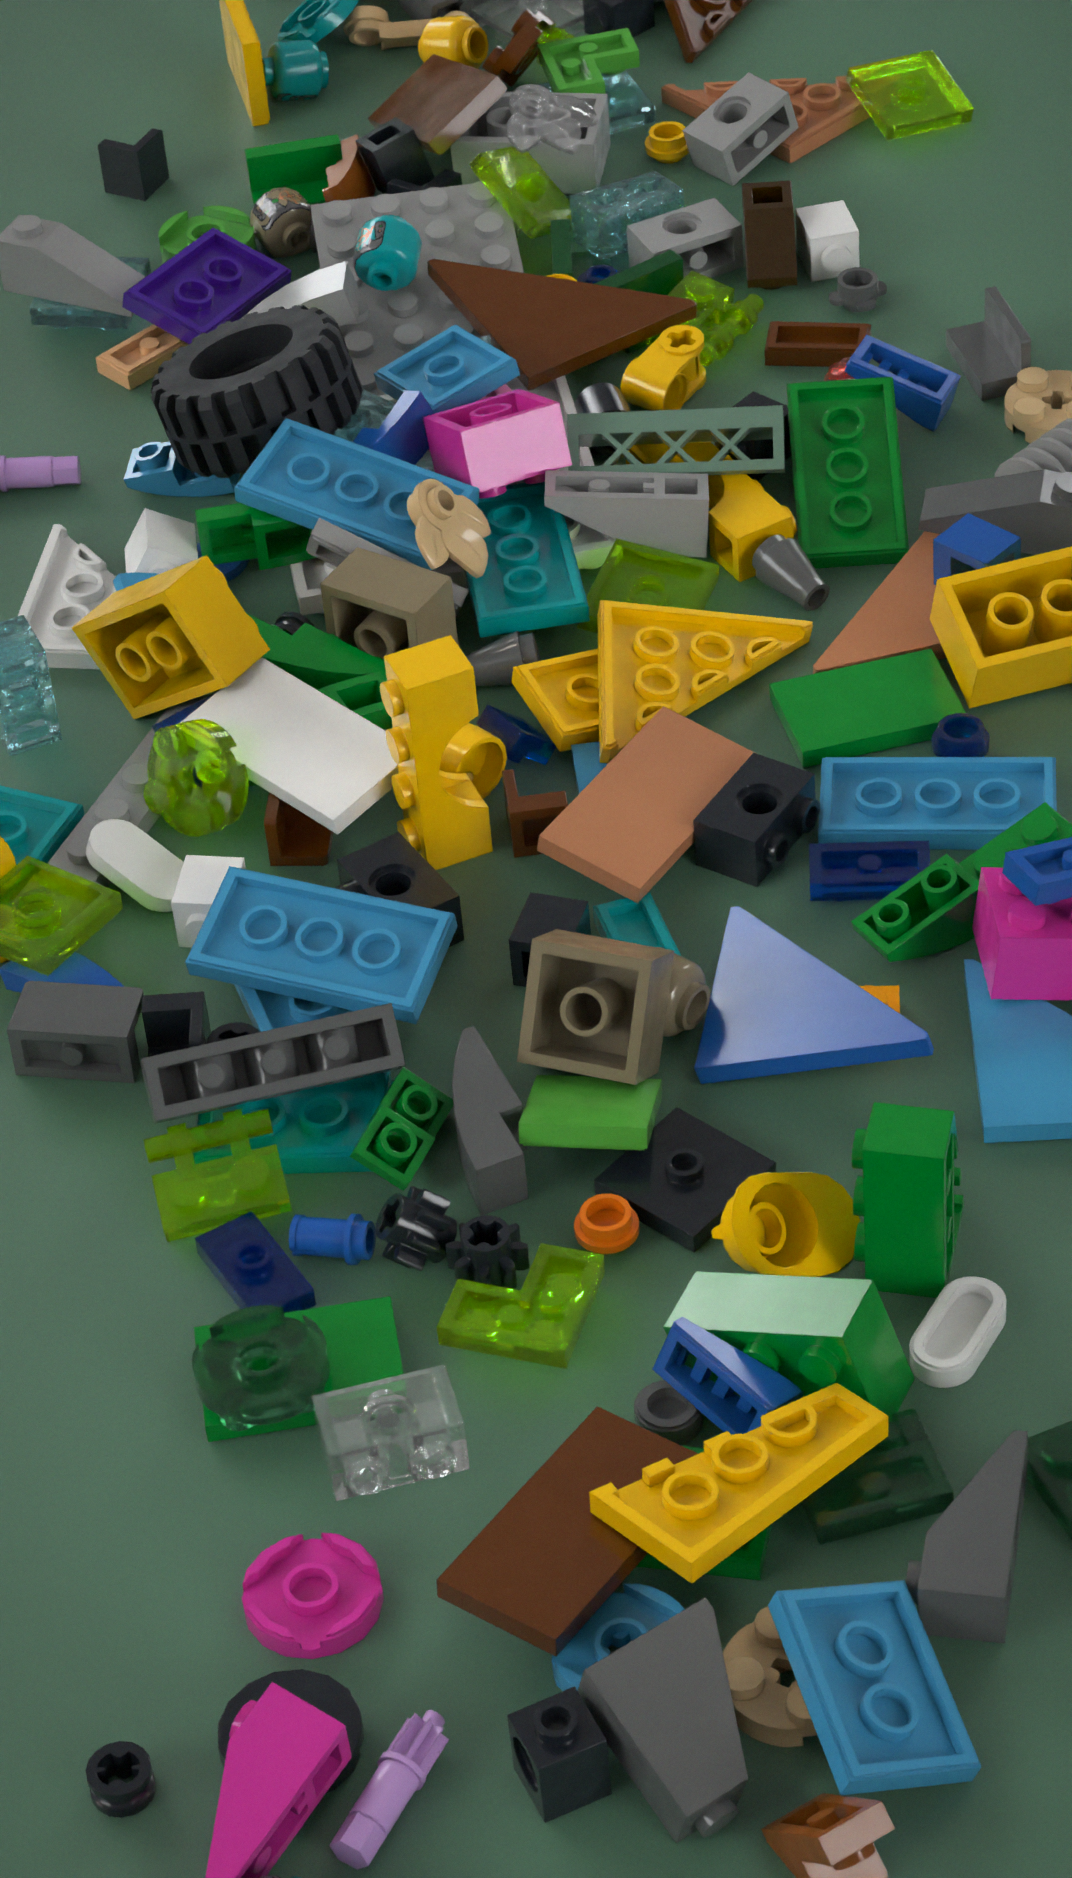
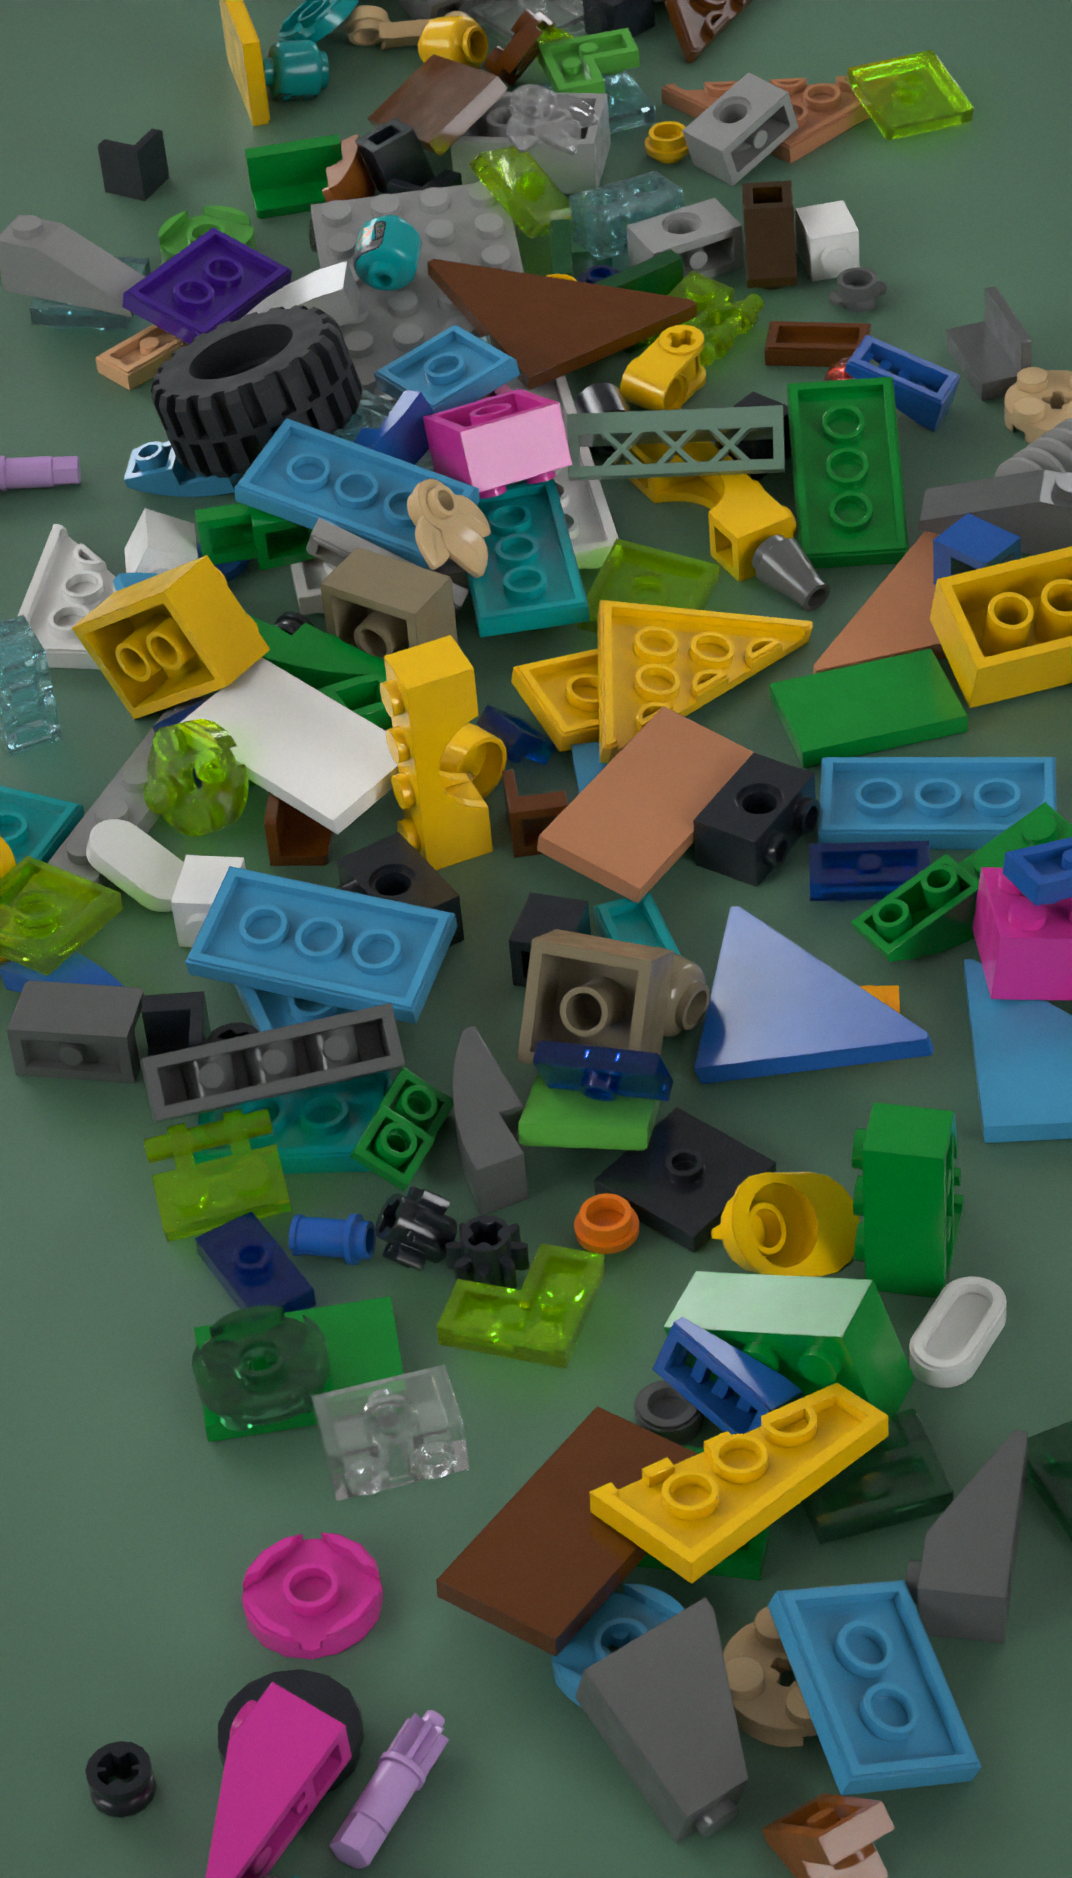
(282, 222): dark tan head -> none
(495, 661): dark grey cone -> none
(559, 1754): black brick -> none
(603, 1071): none -> clear blue plate
(636, 507): light grey slope -> none
(960, 737): clear blue plate -> none

